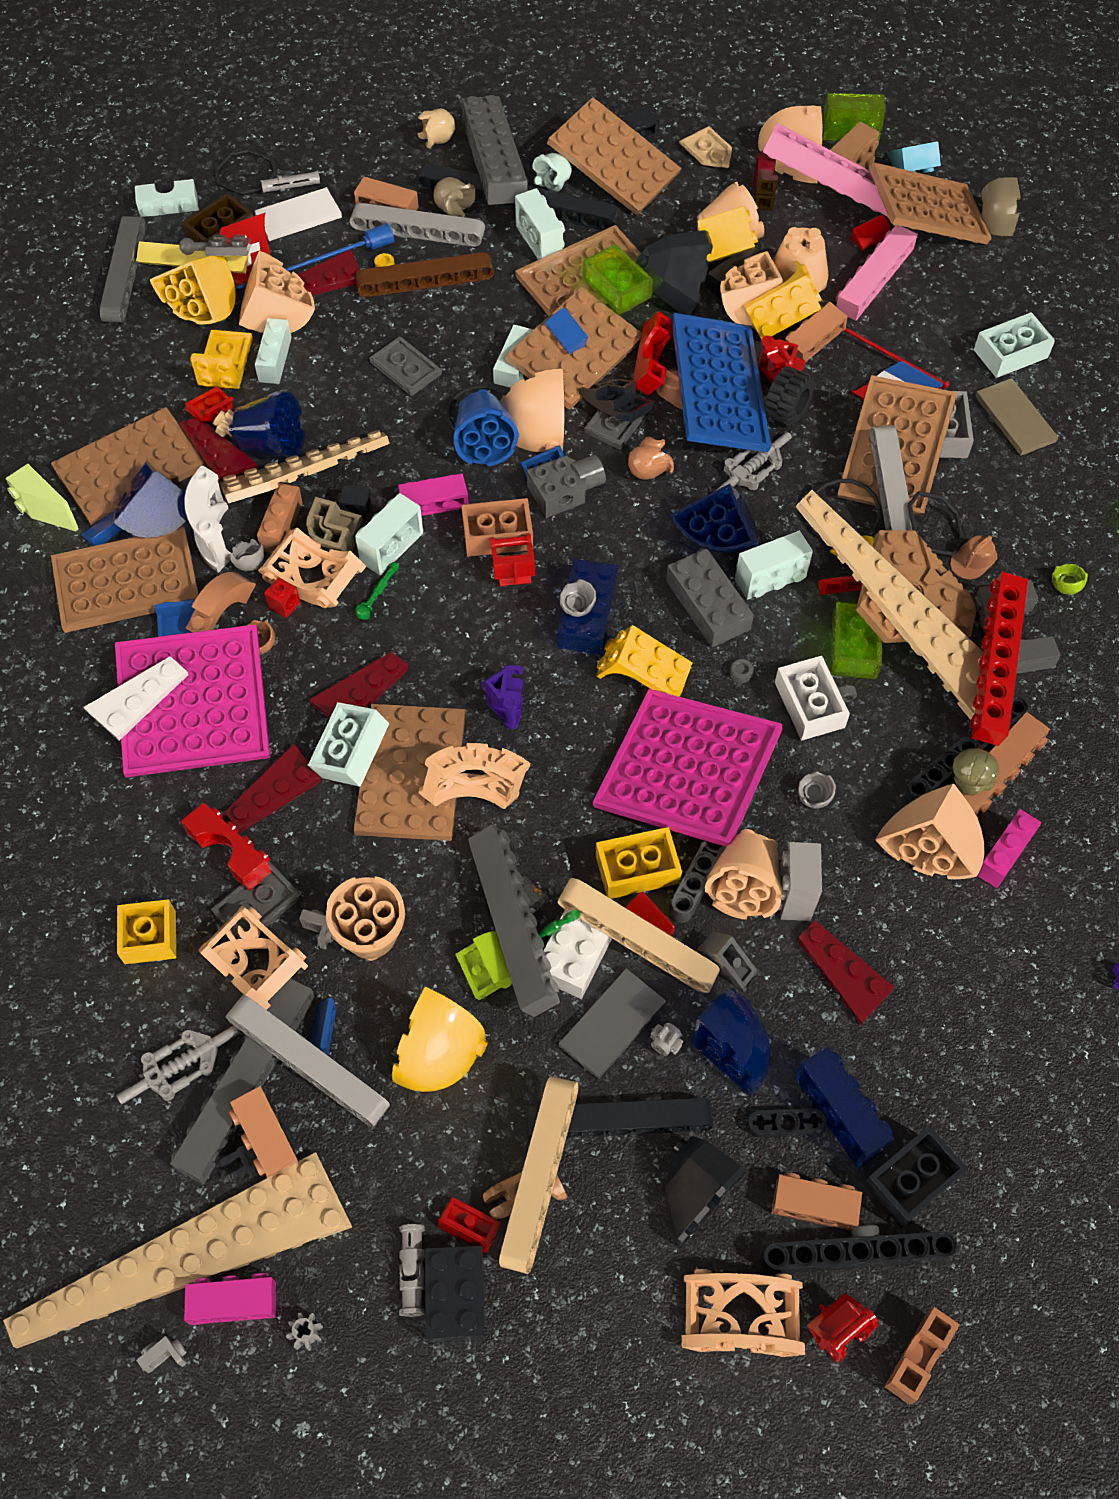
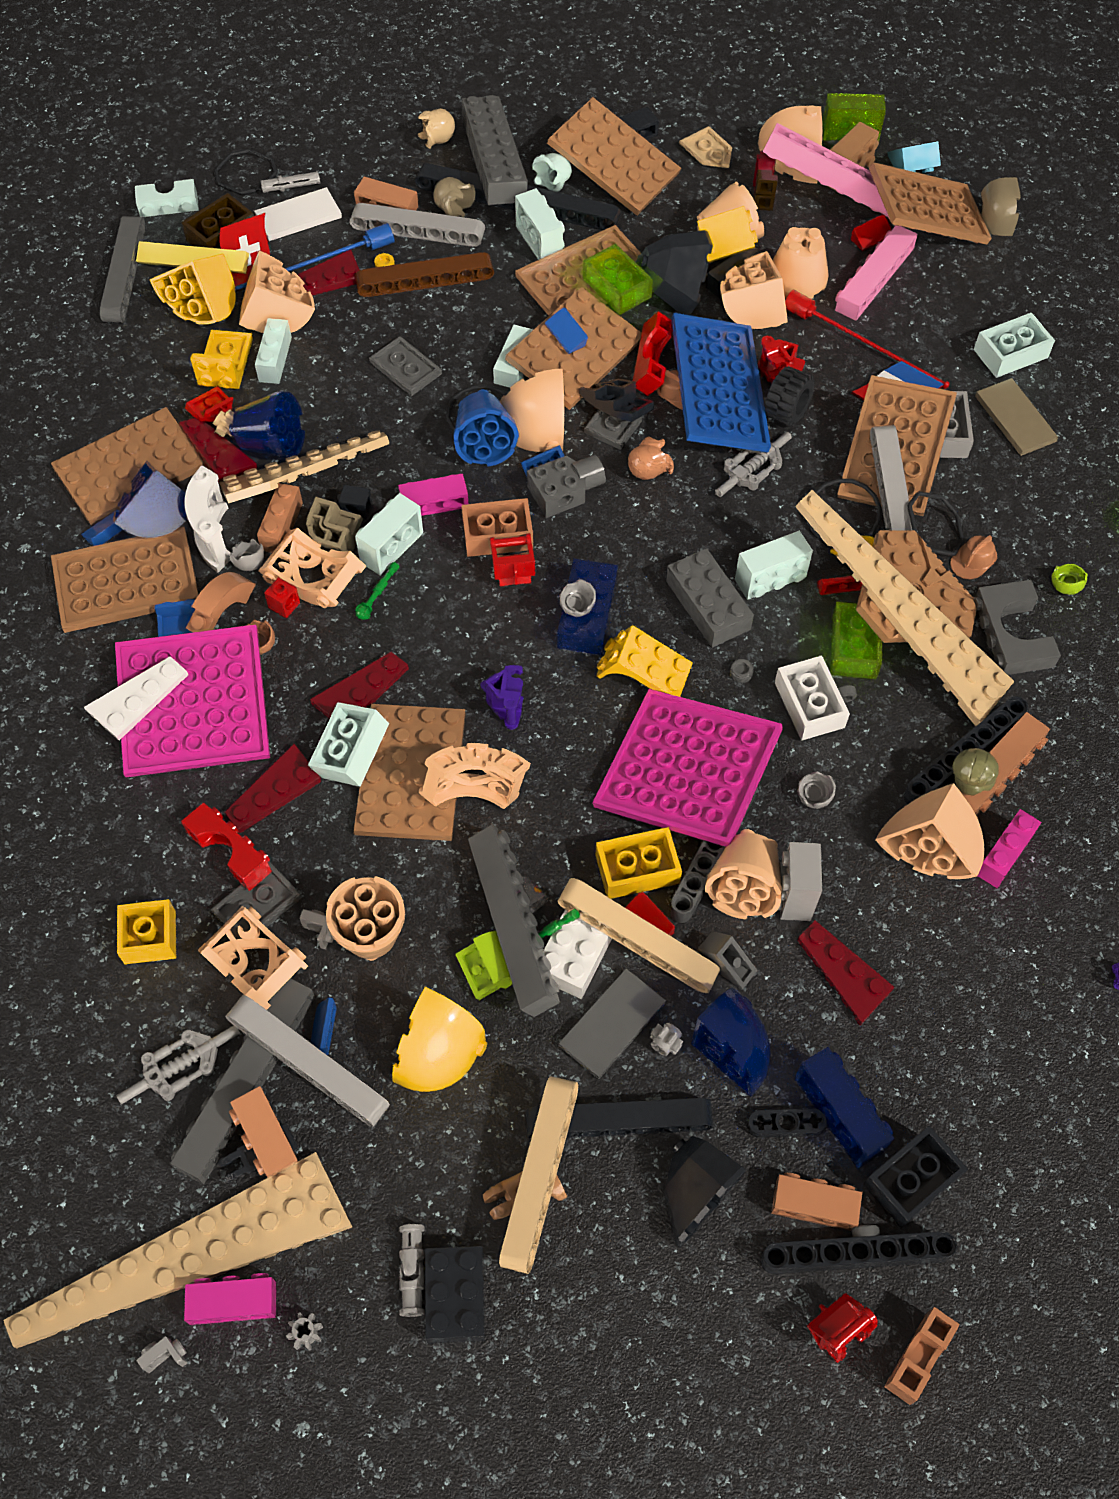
(39, 499): yellowish green slope -> none
(218, 246): dark grey plate -> none
(468, 1224): red slope -> none
(711, 1337): light nougat fence -> none
(719, 522): clear blue brick -> none
(785, 303): yellow bracket -> none
(818, 331): nougat brick -> none
(999, 659): red brick -> none

